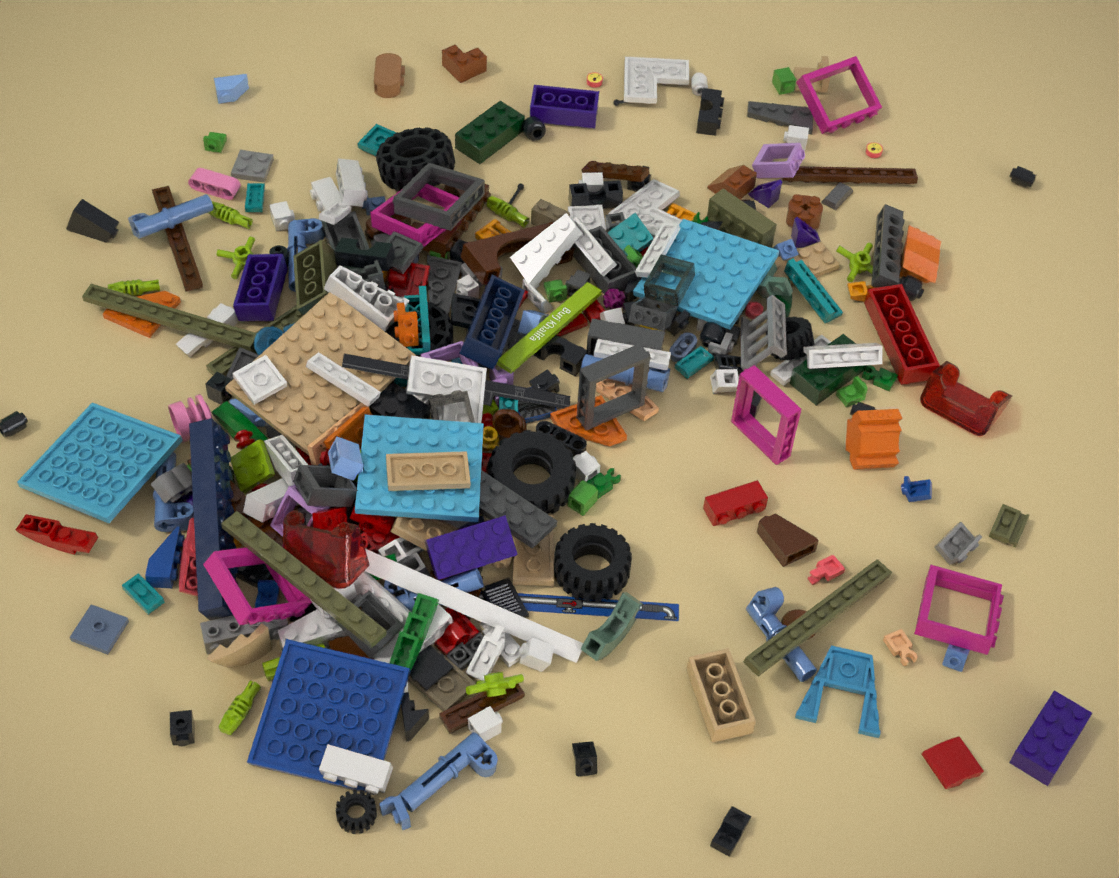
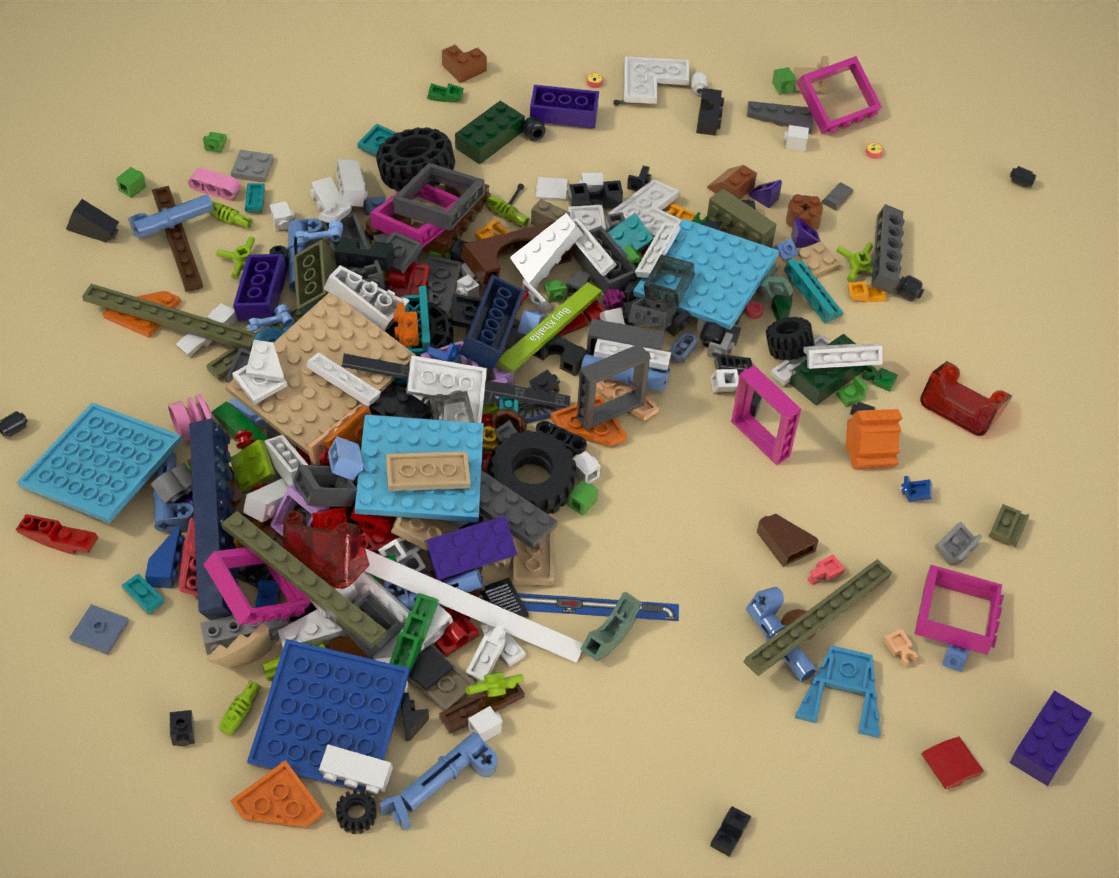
(131, 182): none -> bright green brick
(135, 287): lime hinge -> none
(216, 388): black brick -> none
(230, 87): light blue slope -> none
(264, 362): none -> white wing
(278, 799): none -> orange plate
(282, 314): none -> light blue brick
(334, 231): none -> light blue brick
(388, 75): medium nougat brick -> none
(450, 94): none -> green slope
(450, 356): none -> blue bracket
(464, 653): dark grey slope -> none
(505, 430): none -> dark grey plate
(536, 654): white brick -> none
(551, 189): none -> white piece
(585, 758): black bracket -> none
(592, 583): black tyre -> none
(604, 483): green plate -> none
(617, 171): reddish brown plate -> none
(694, 362): teal plate -> none
(720, 695): tan brick -> none
(735, 503): red brick -> none
(776, 334): light grey fence -> none
(786, 169): lavender window -> none
(855, 175): reddish brown plate -> none
(901, 333): red brick -> none
(920, 255): orange slope -> none

